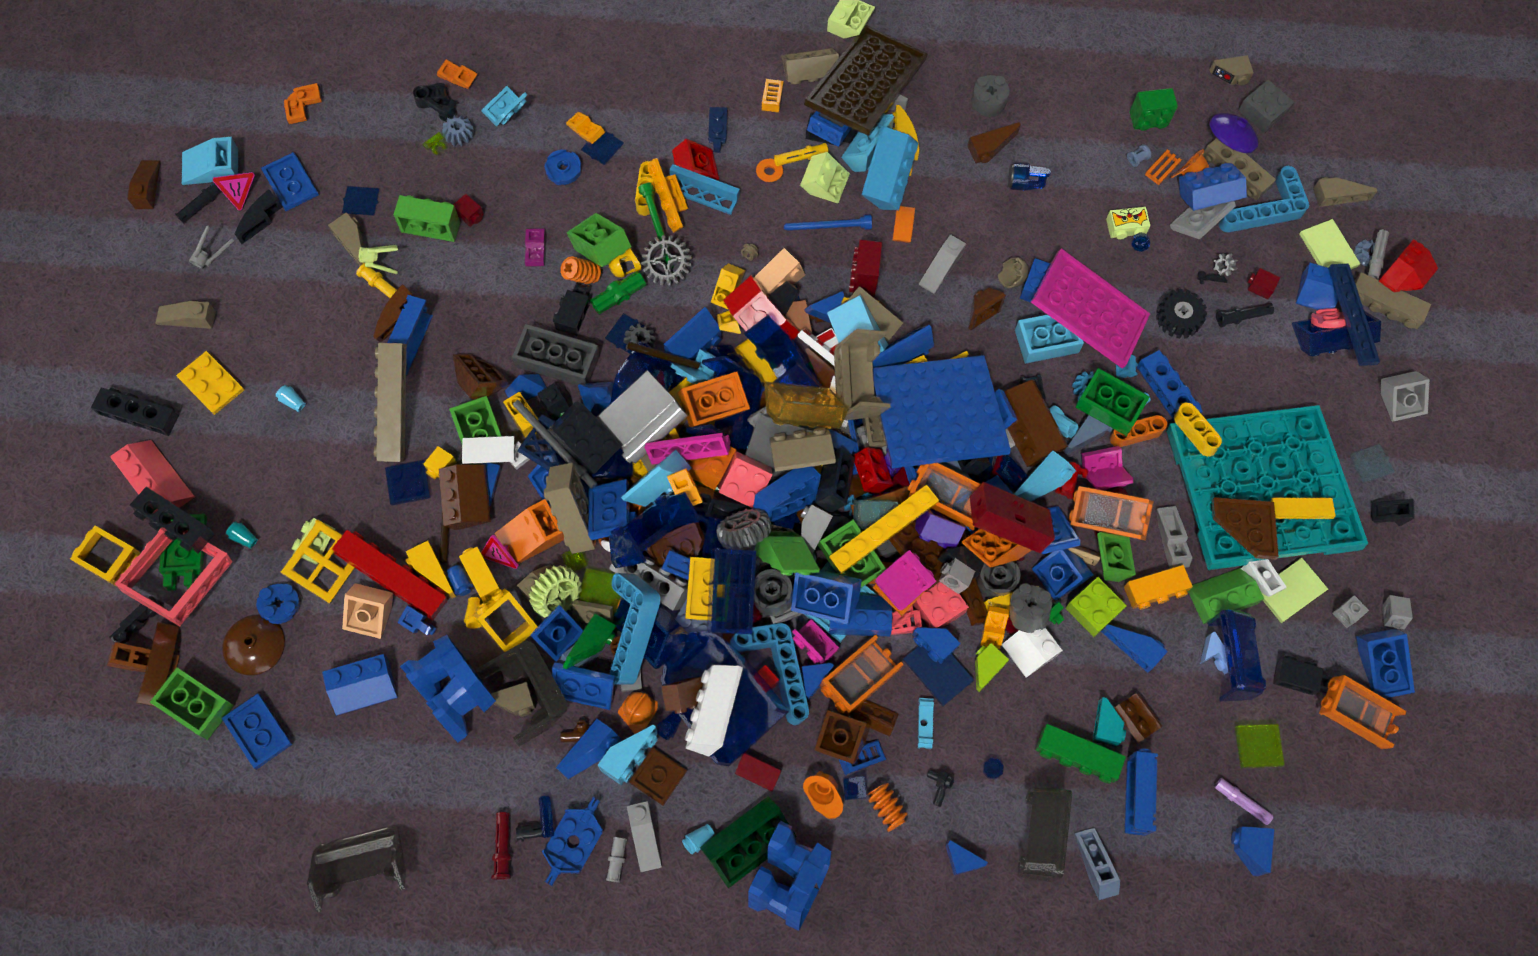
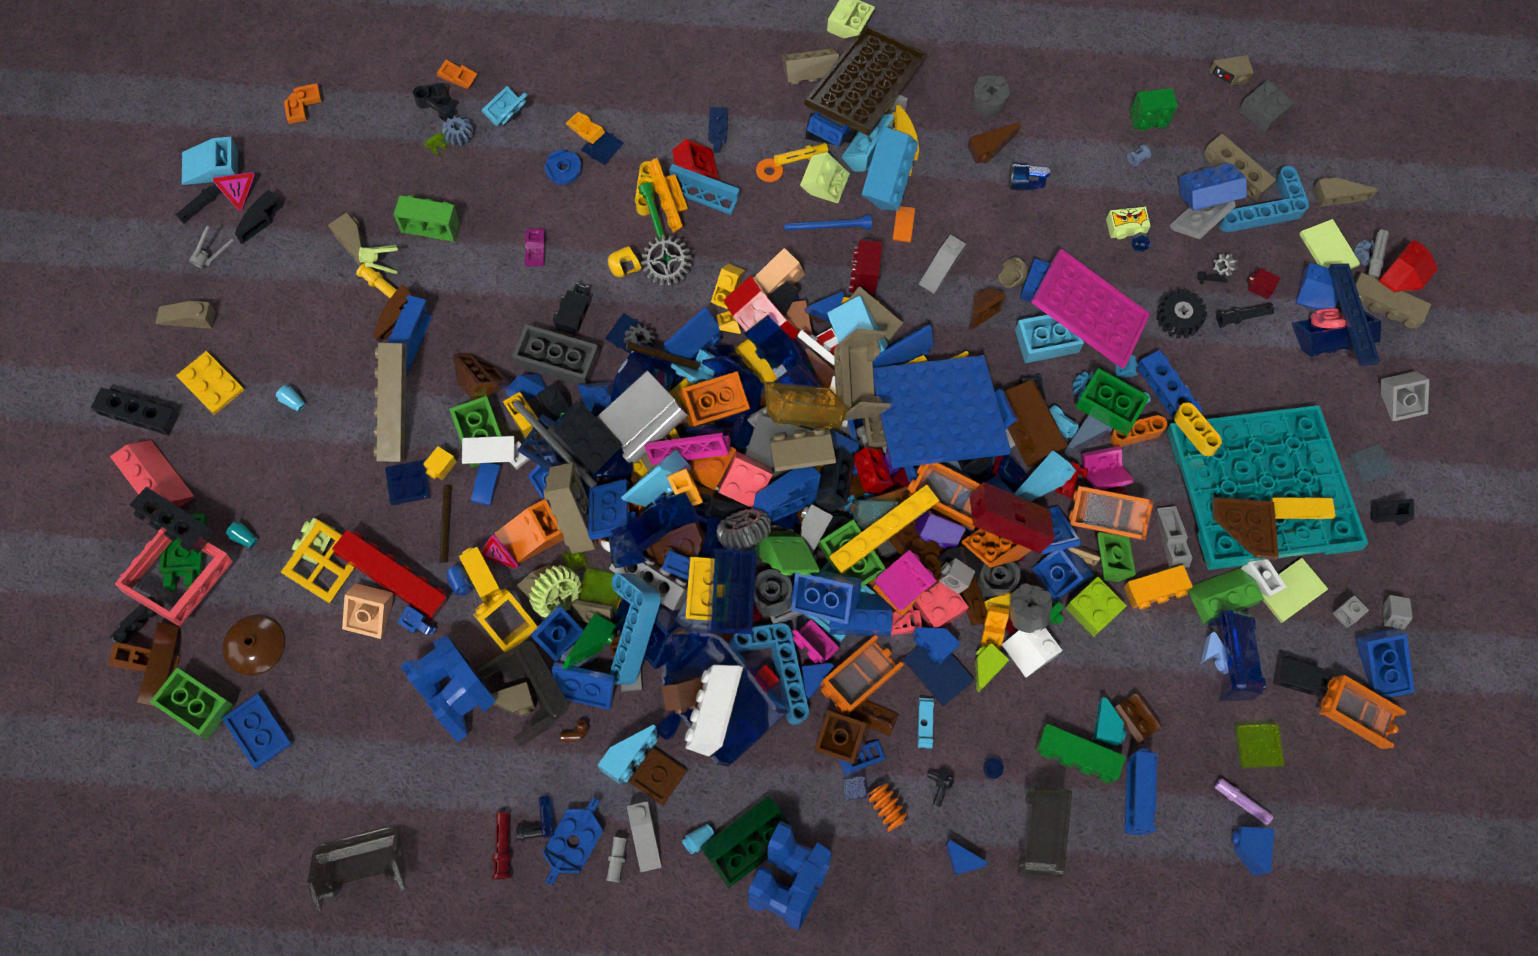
(118, 567): yellow window -> none
(144, 185): reddish brown slope -> none
(276, 592): blue plate -> none
(289, 181): blue tile -> none
(360, 200): clear blue piece -> none
(360, 684): slope -> none
(426, 564): yellow slope -> none
(464, 496): reddish brown slope -> none
(468, 210): dark red brick -> none
(469, 619): yellow cone -> none
(580, 270): orange piece -> none
(588, 749): blue slope -> none
(599, 239): bright green brick -> none
(618, 292): green piece -> none
(638, 711): orange piece -> none
(751, 249): dark tan plate -> none
(758, 772): dark red slope -> none
(772, 105): light orange slope -> none
(823, 794): orange piece -> none
(1098, 864): sand blue slope -> none
(1140, 648): blue slope -> none
(1154, 166): orange tile -> none
(1194, 164): orange piece -> none
(1234, 132): dark purple dish -> none

